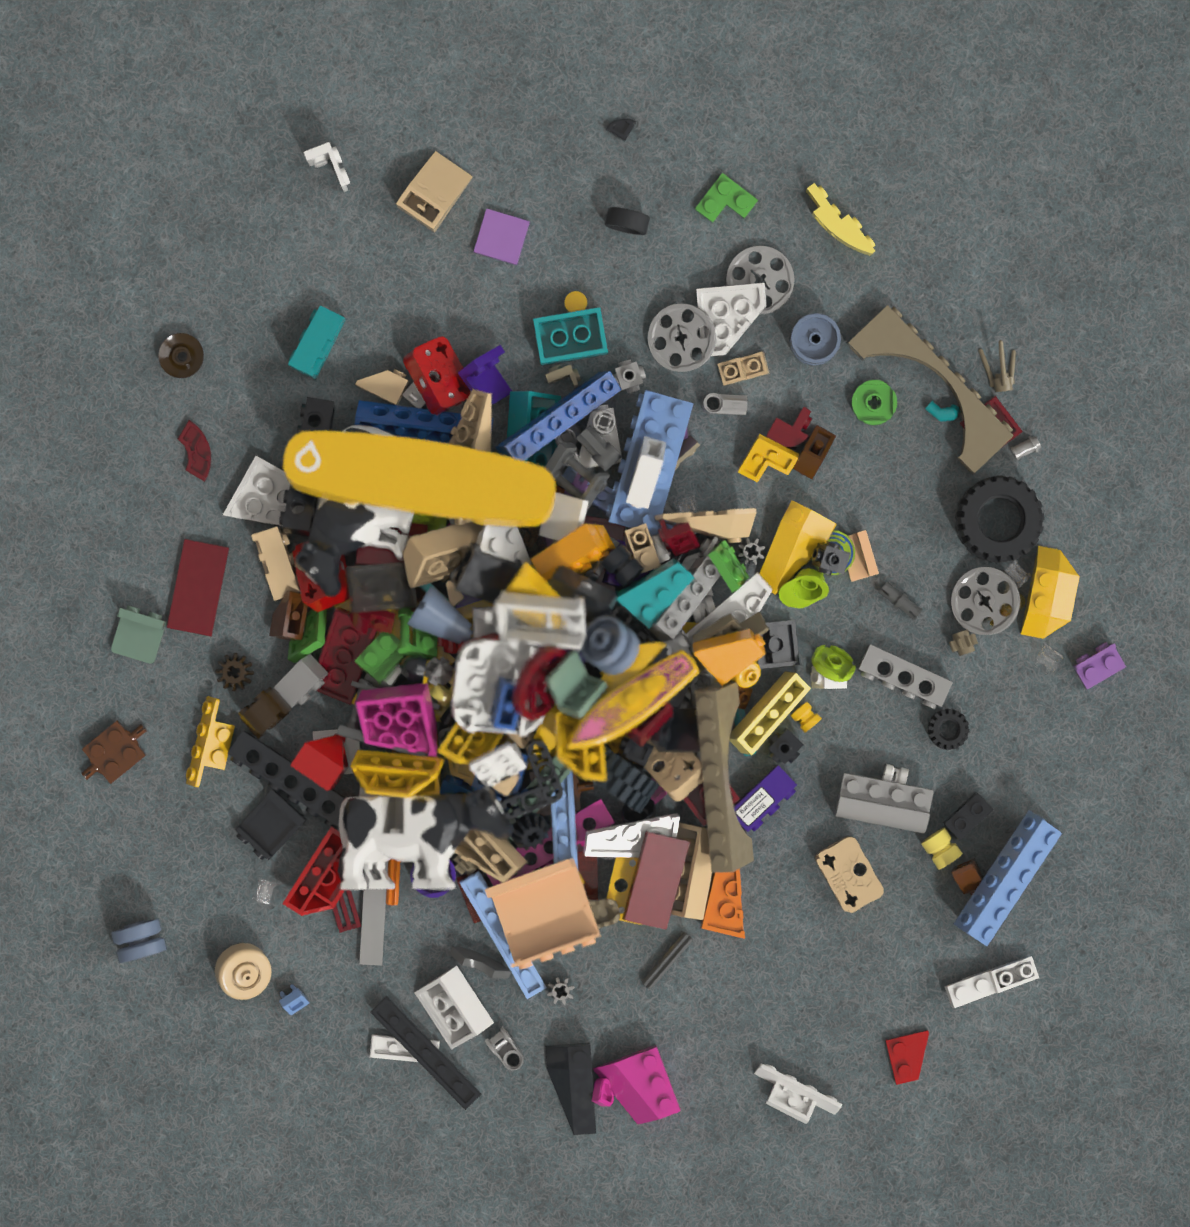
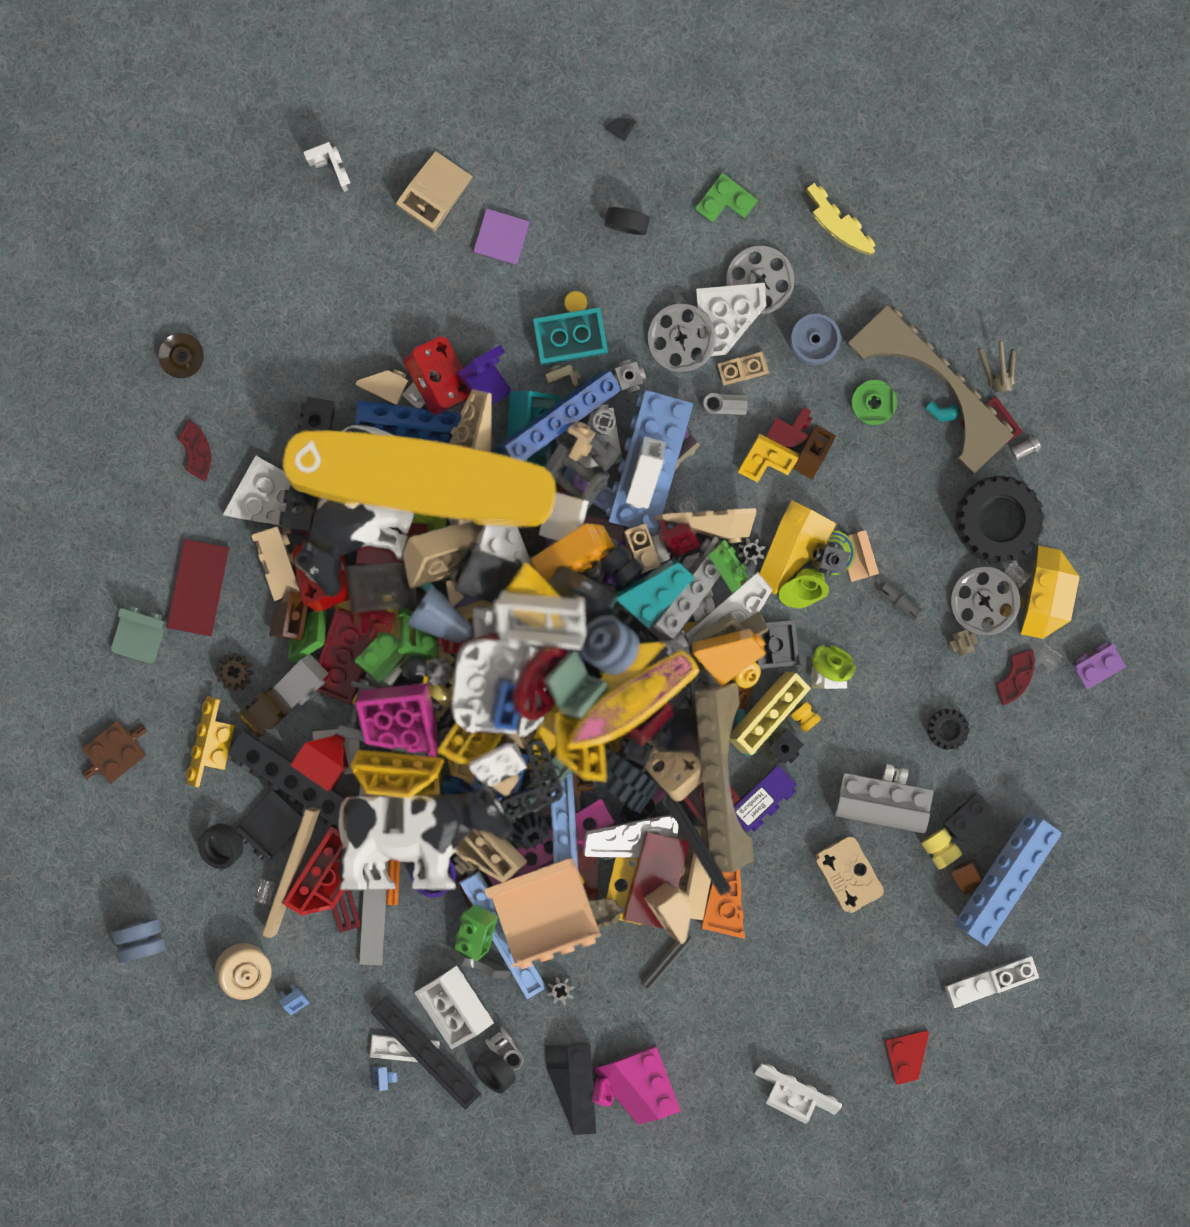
(230, 837): none -> black tyre
(291, 871): none -> tan tile
(316, 342): teal wedge -> none
(381, 1077): none -> medium blue tile
(475, 932): none -> bright green brick
(494, 1071): none -> black tyre
(582, 446): none -> tan bracket
(671, 910): none -> tan slope
(698, 846): none -> black axle
(939, 685): light grey brick -> none
(1018, 677): none -> dark red tile

